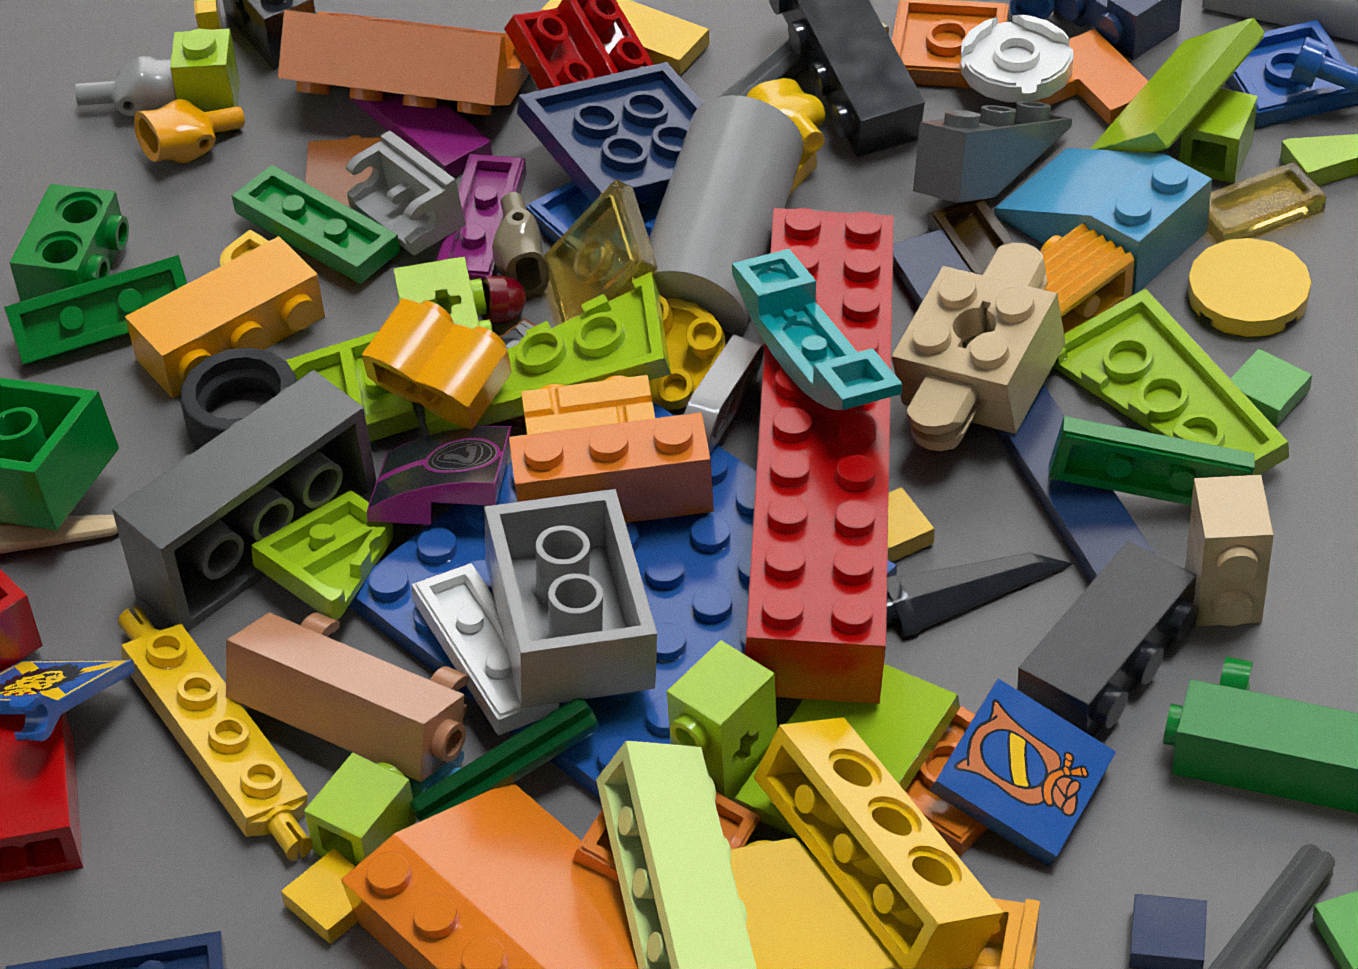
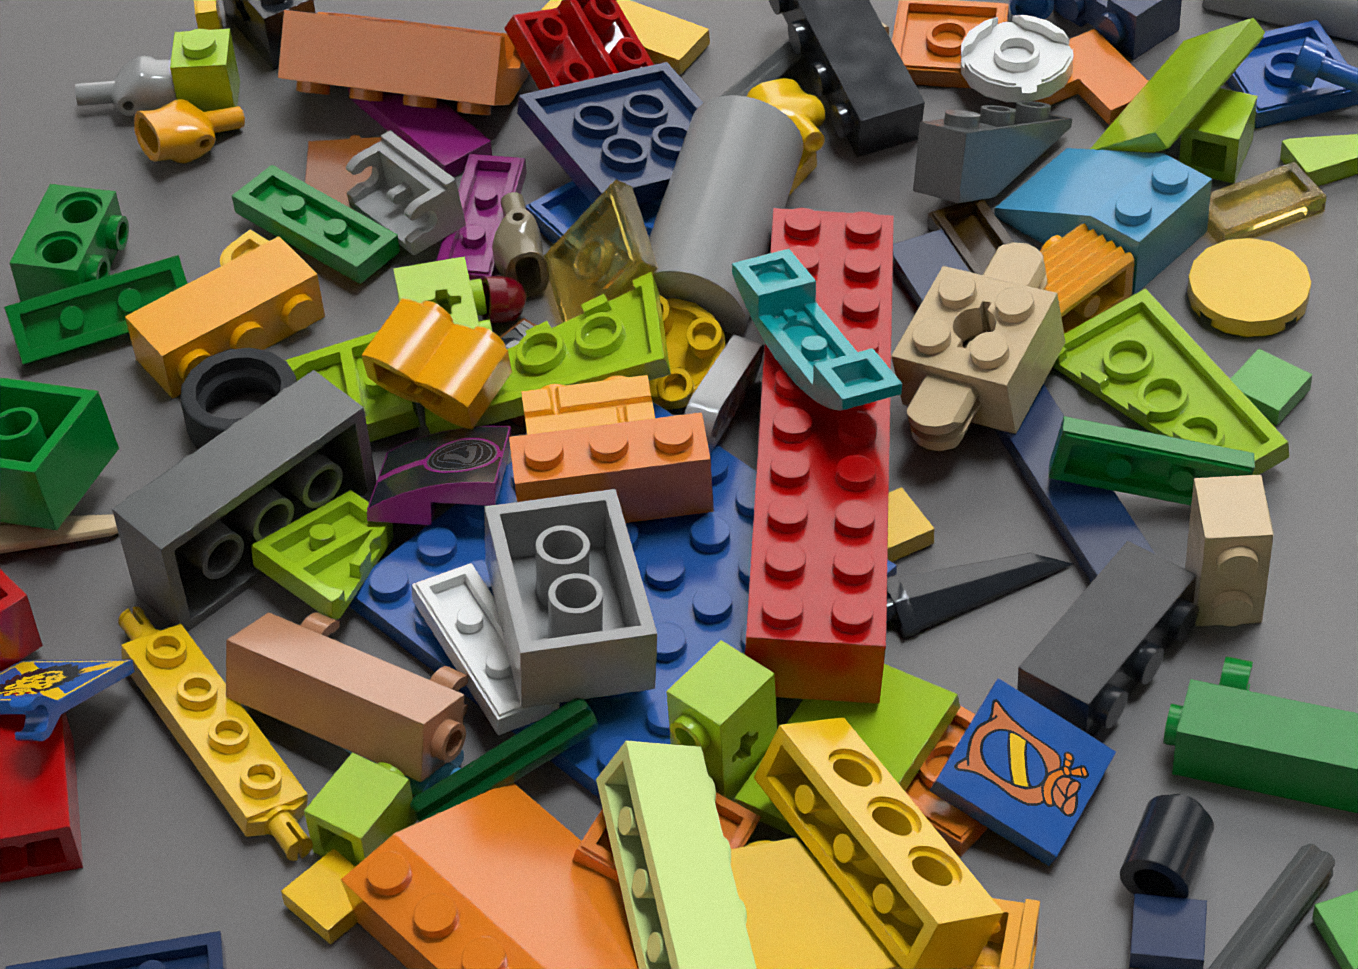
(1167, 847): none -> black brick

